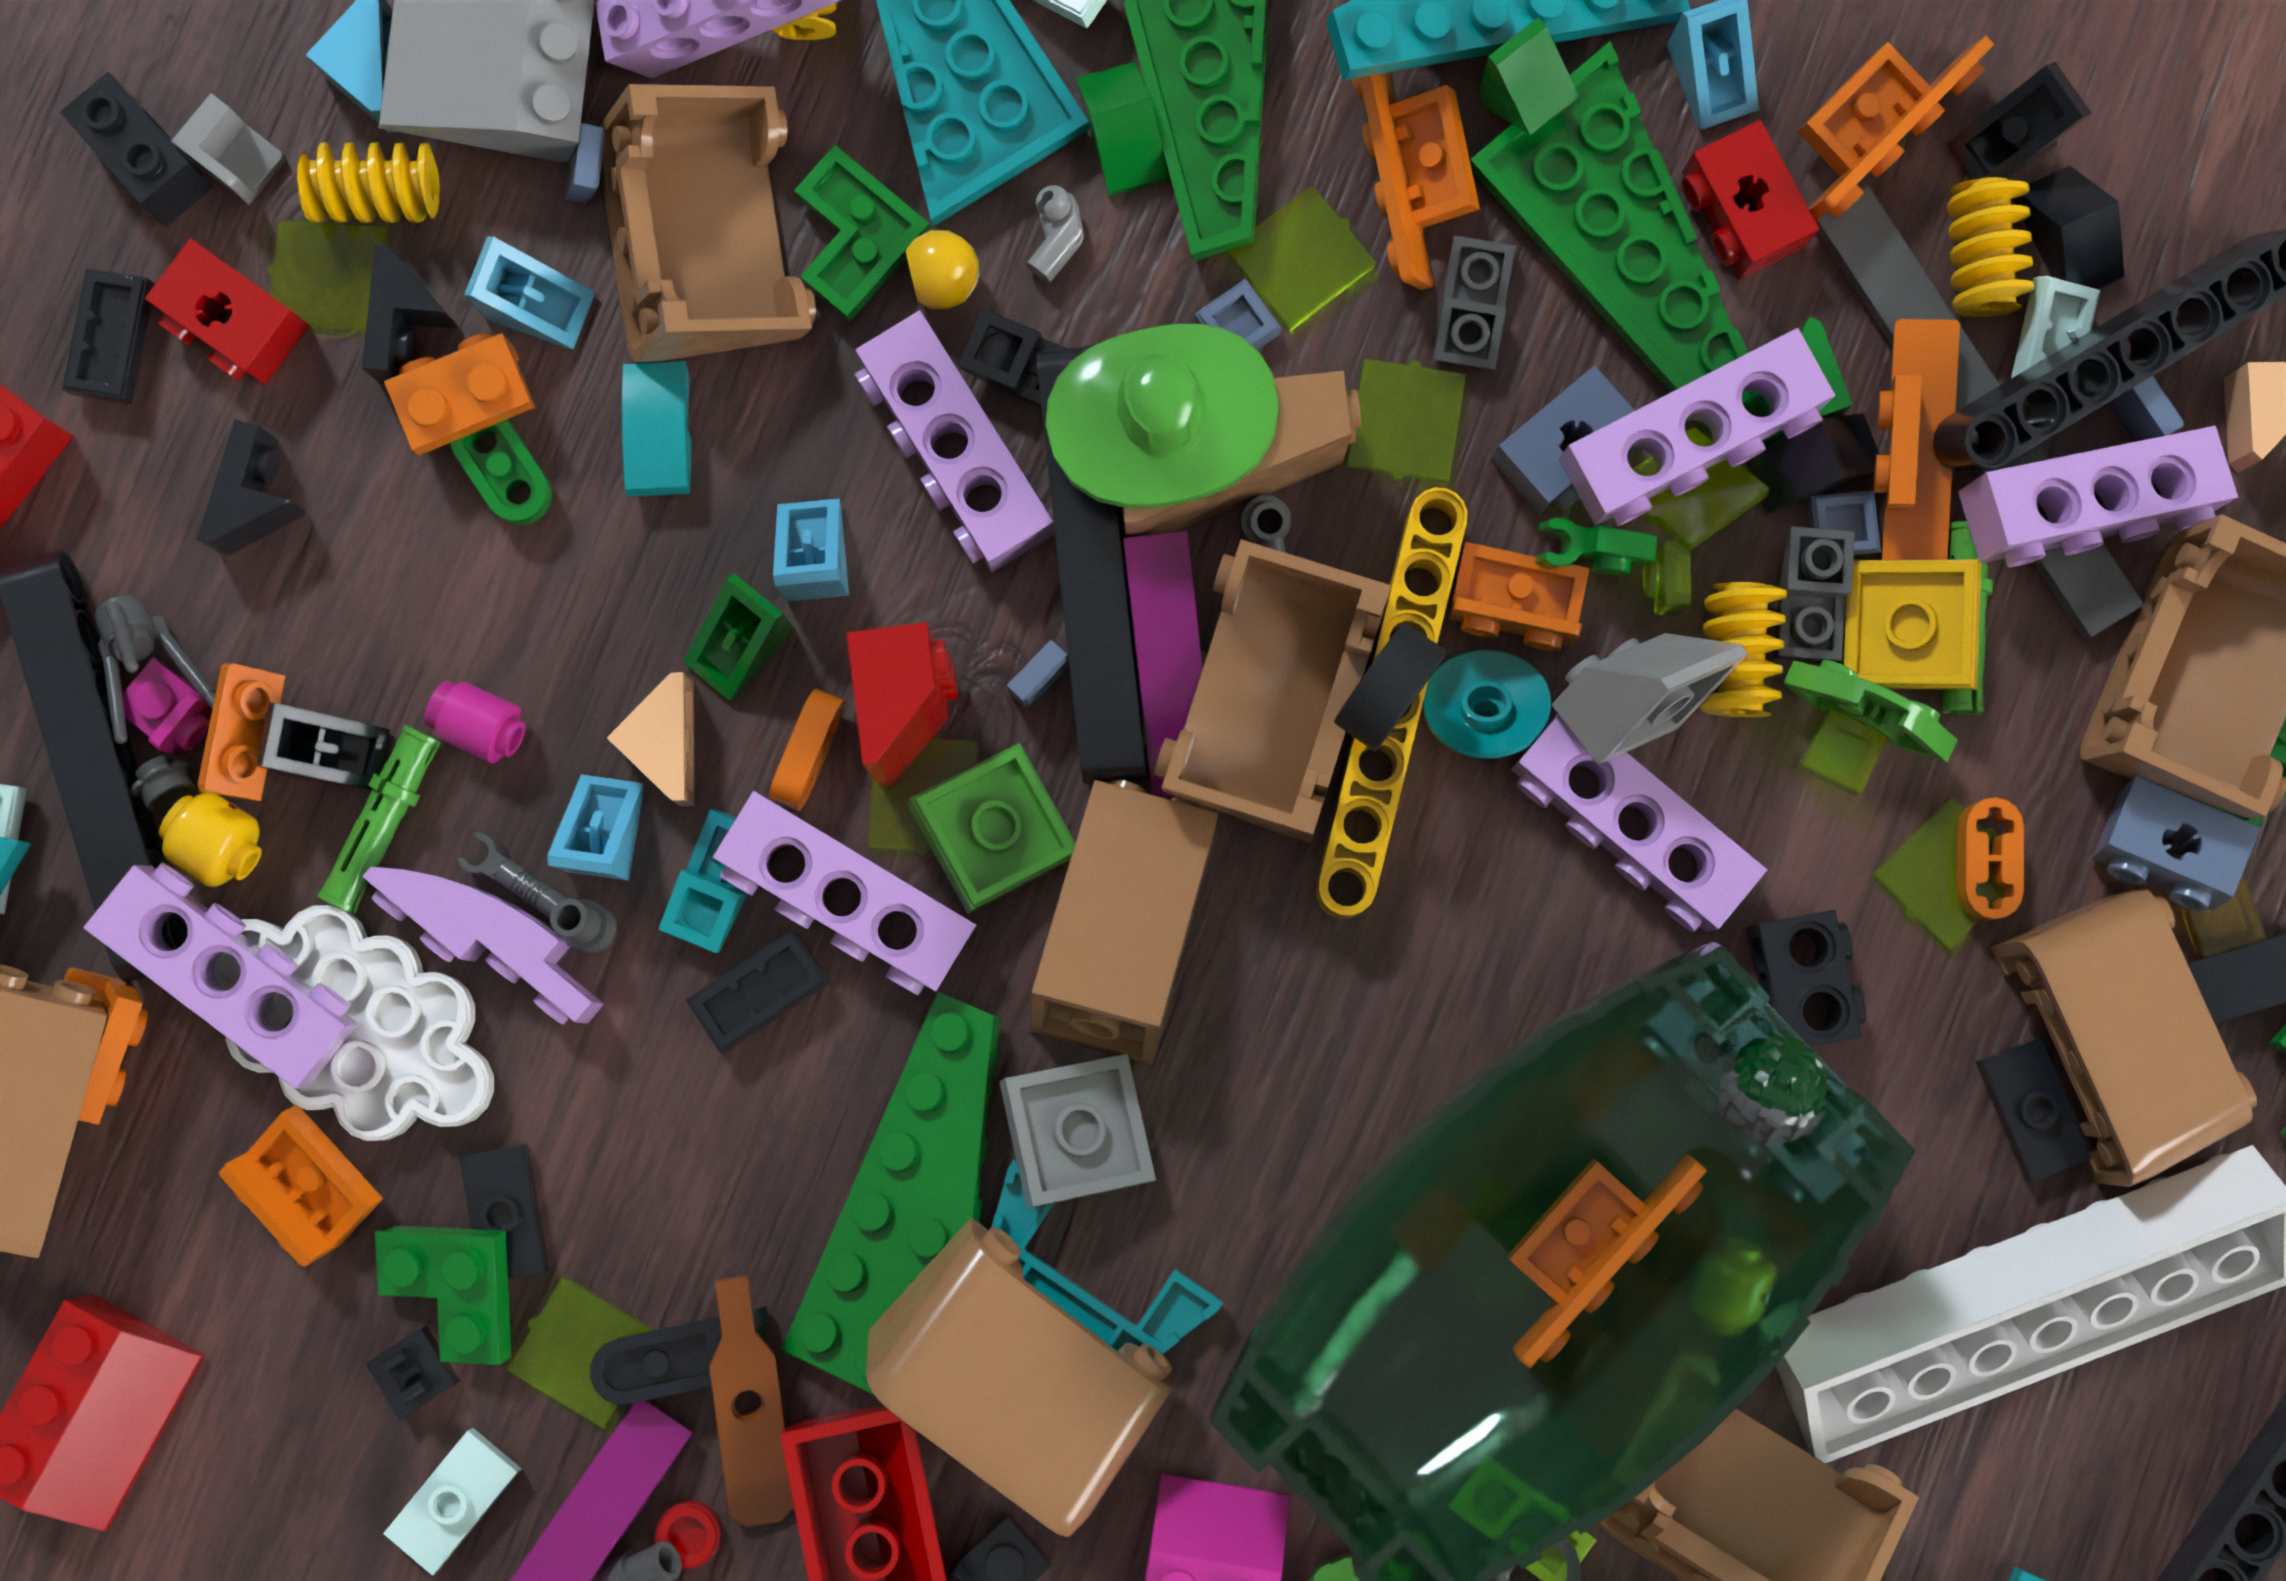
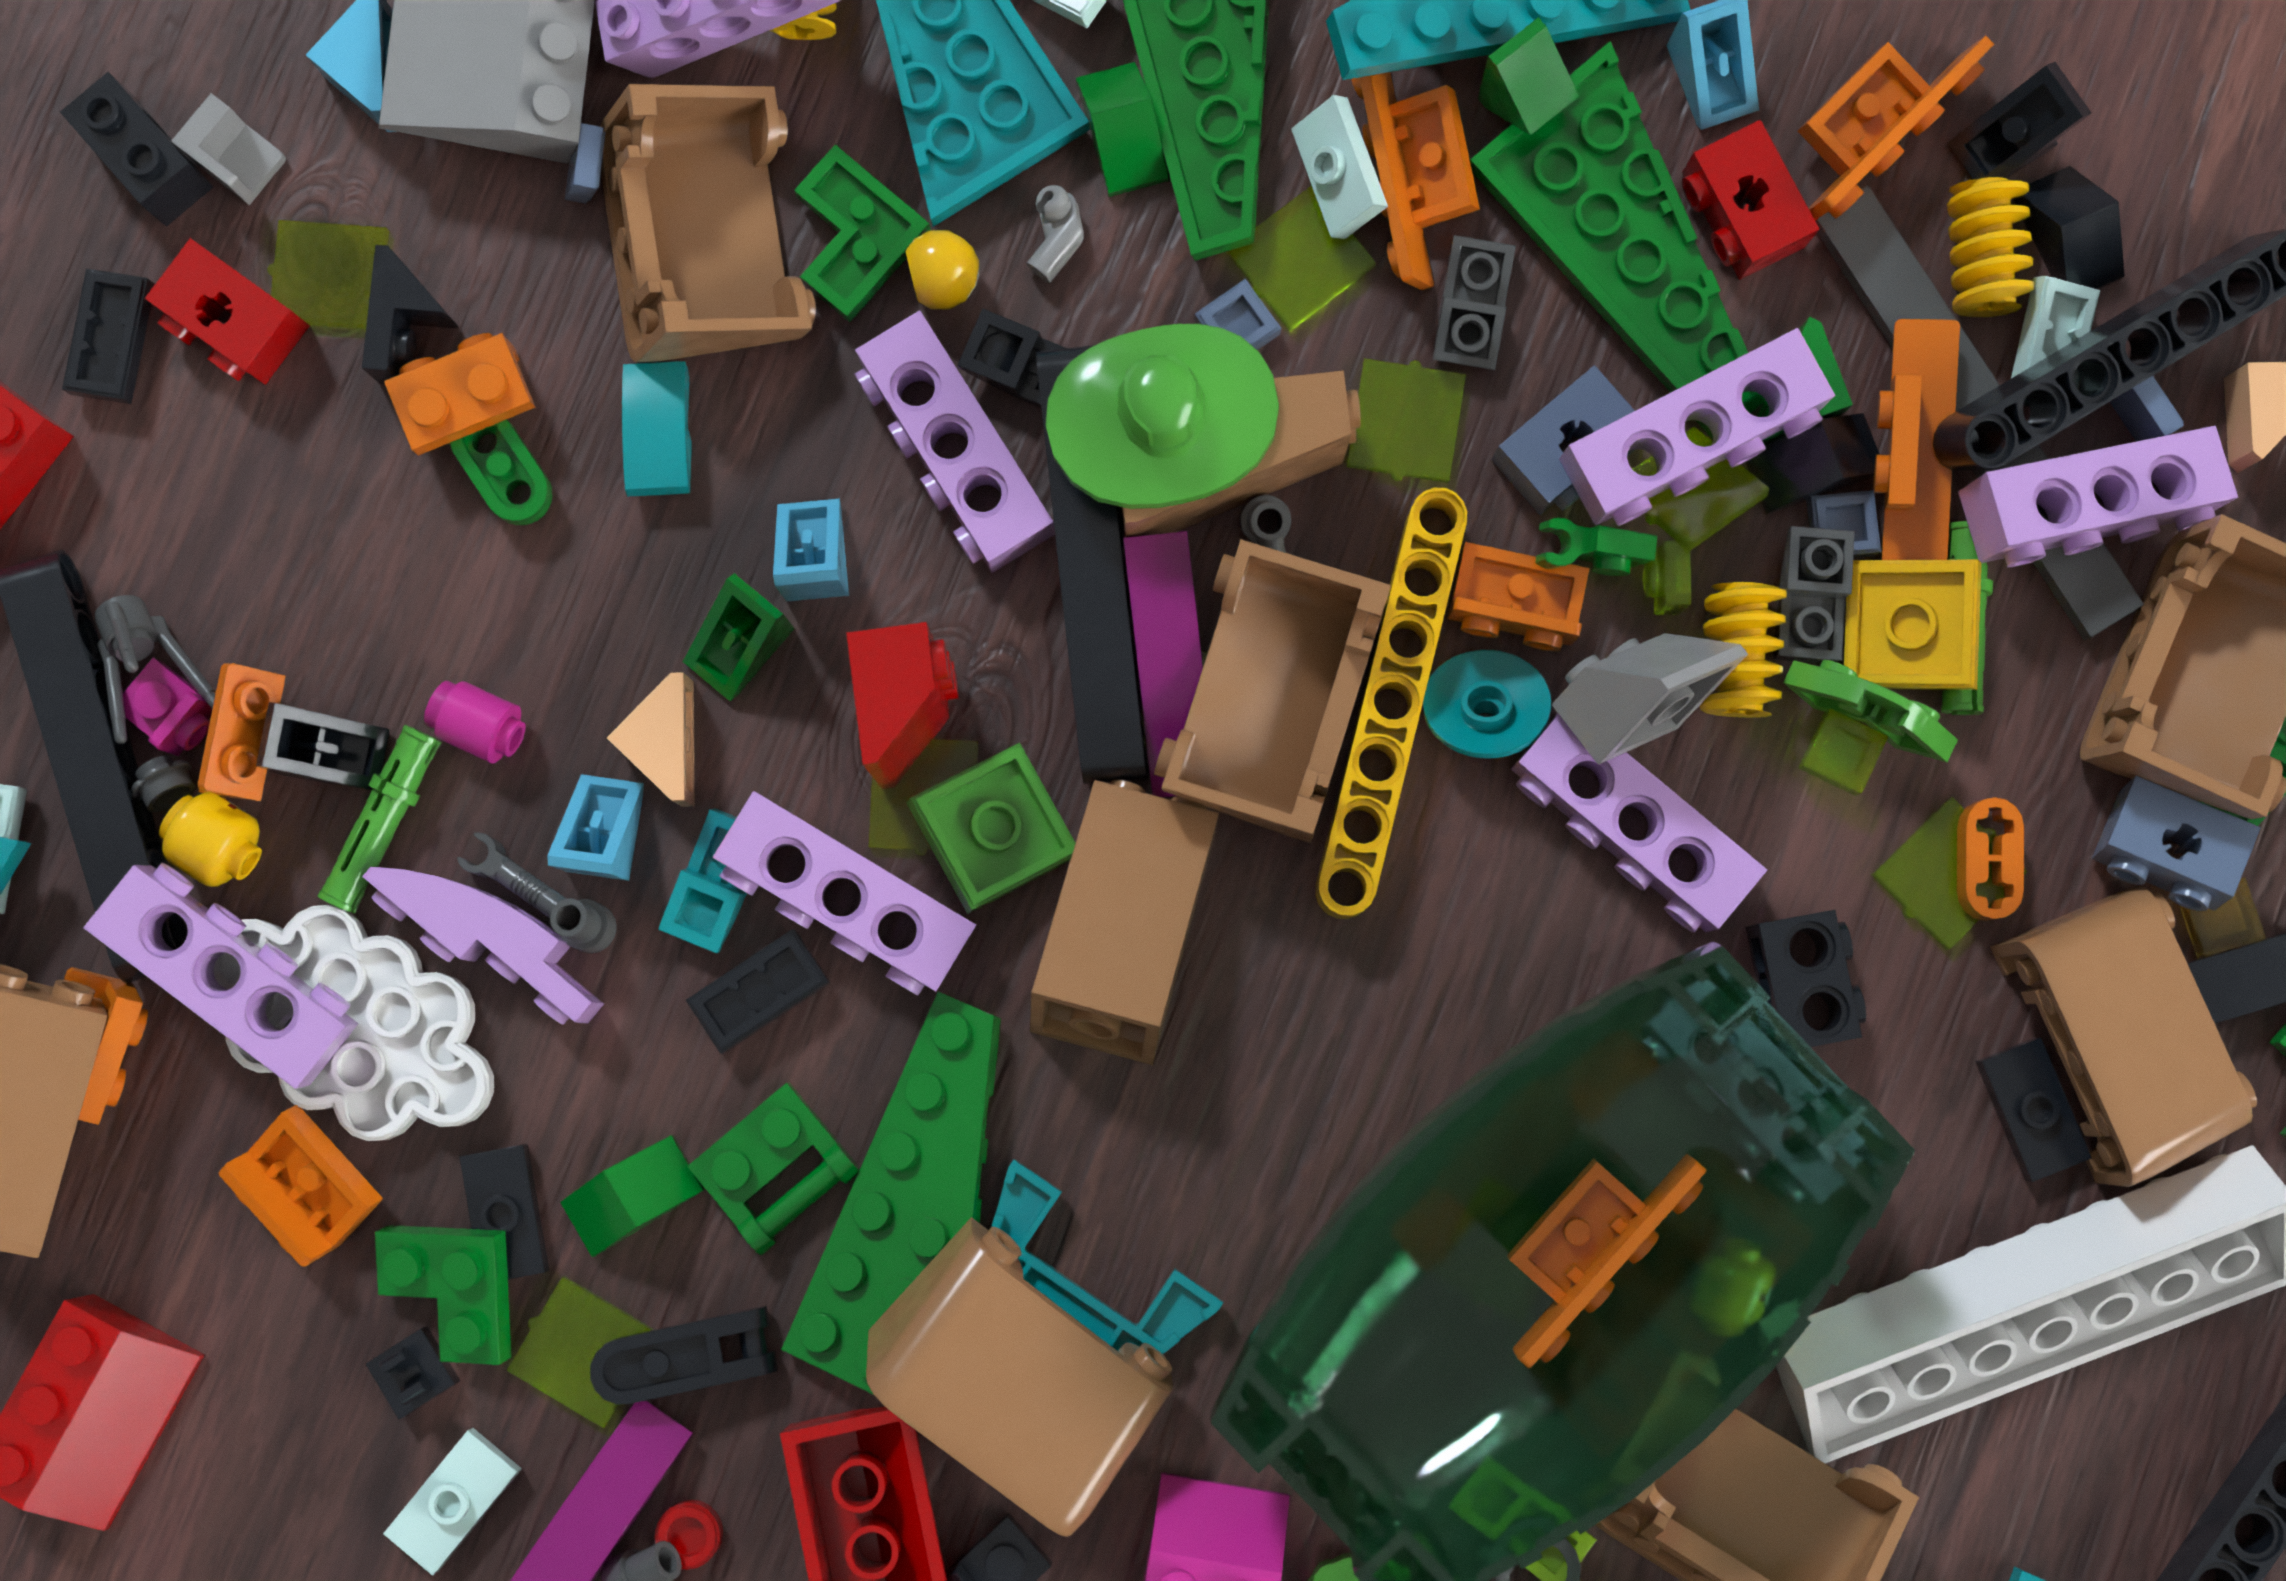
(238, 506): black slope -> none
(368, 185): yellow piece -> none
(528, 295): medium azure slope -> none
(631, 1195): none -> green slope
(748, 1440): dark orange piece -> none
(759, 1152): none -> green plate
(807, 749): orange beam -> none
(1039, 675): sand blue tile -> none
(1077, 1130): light grey hinge -> none
(1339, 167): none -> light aqua plate
(1389, 686): black tyre -> none
(1773, 1090): dark green piece -> none

